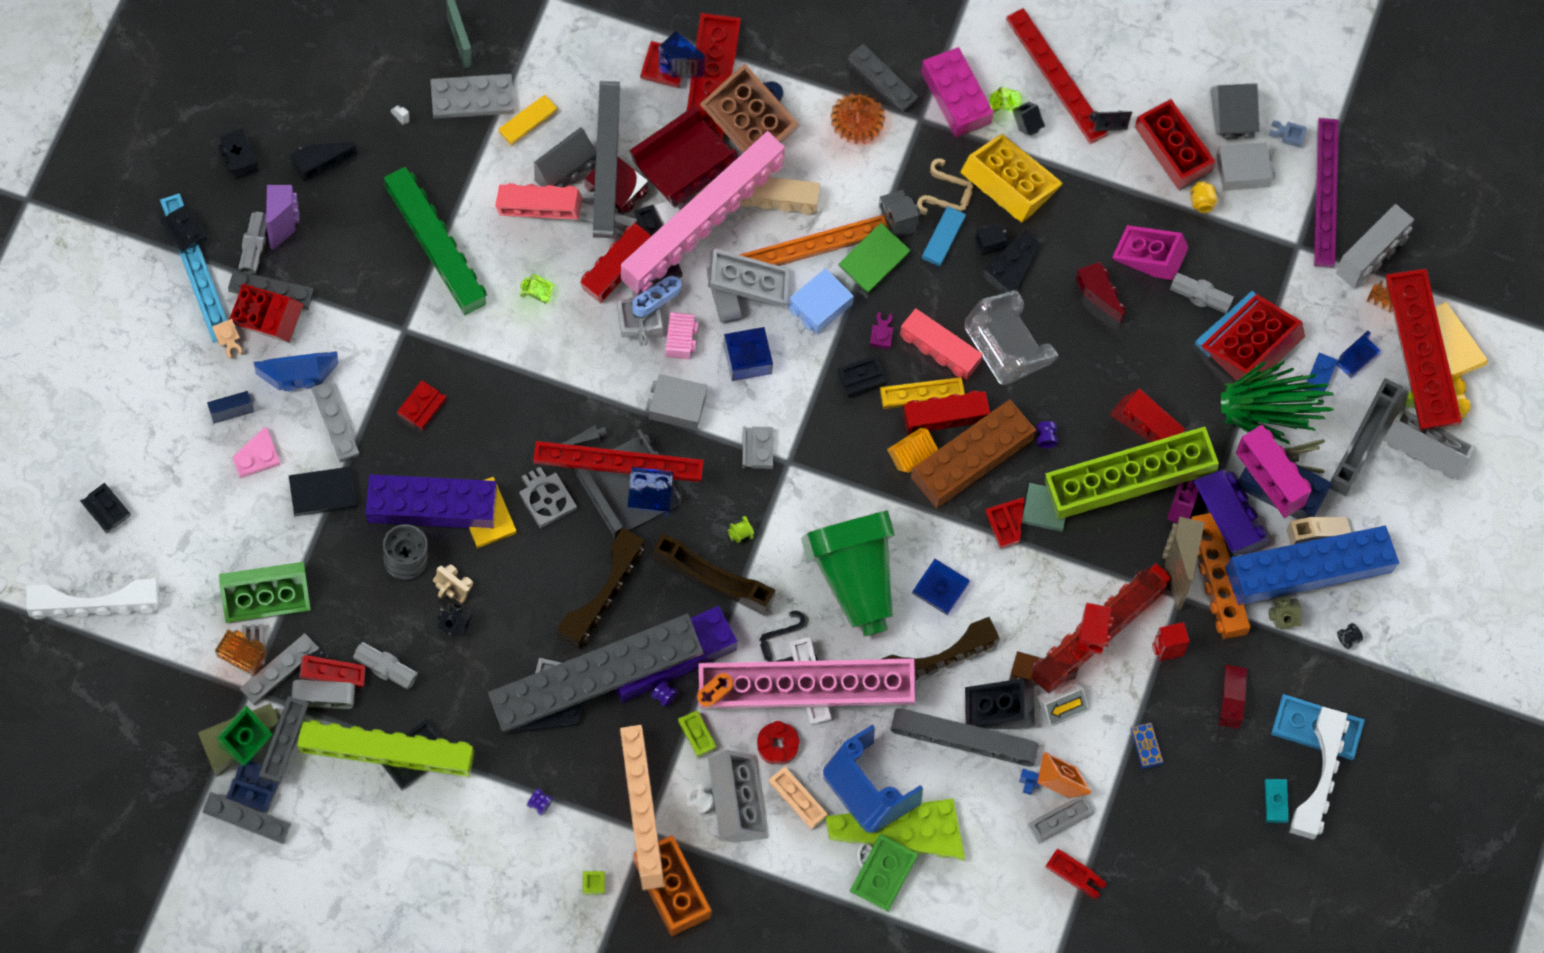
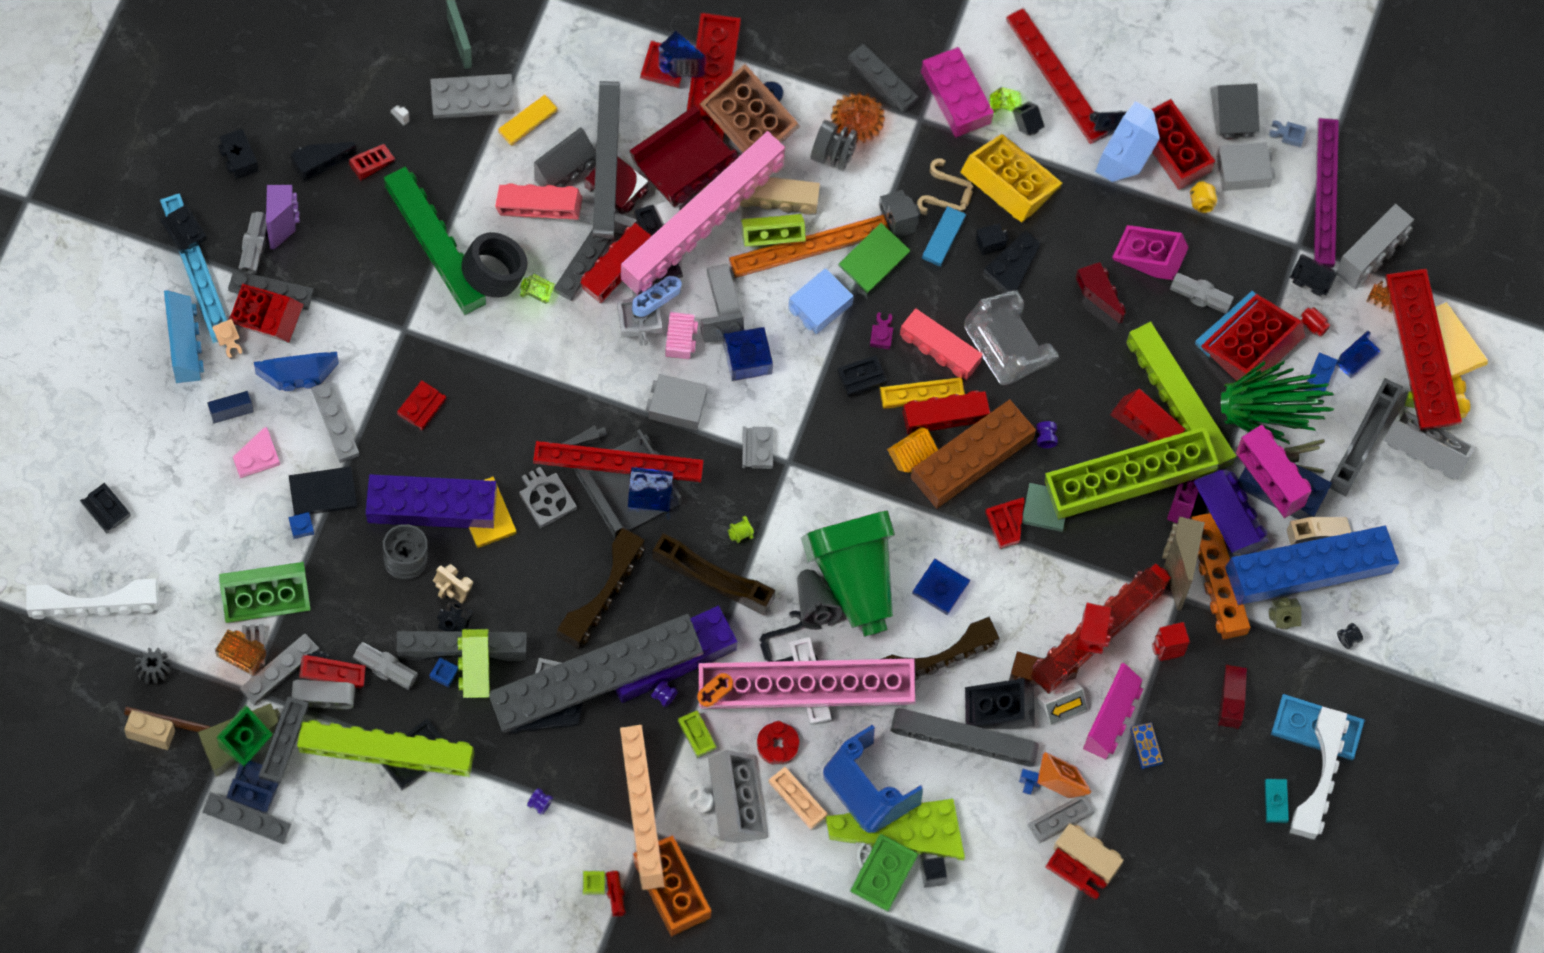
(149, 730): none -> tan brick
(154, 658): none -> dark grey gear
(176, 722): none -> reddish brown bar
(182, 337): none -> dark azure slope
(301, 525): none -> blue plate
(363, 173): none -> red slope
(428, 644): none -> dark grey arch
(444, 672): none -> blue plate
(474, 663): none -> lime brick
(485, 280): none -> black tyre
(582, 262): none -> dark grey plate
(615, 893): none -> red pin
(715, 327): none -> dark grey bracket
(748, 277): light grey plate -> none
(773, 230): none -> lime brick
(816, 601): none -> dark grey cone
(835, 145): none -> dark grey wheel
(933, 872): none -> black brick
(1089, 852): none -> tan brick
(1113, 712): none -> dark pink slope
(1130, 144): none -> light blue wedge
(1176, 389): none -> lime brick
(1313, 275): none -> black hinge
(1315, 321): none -> red brick

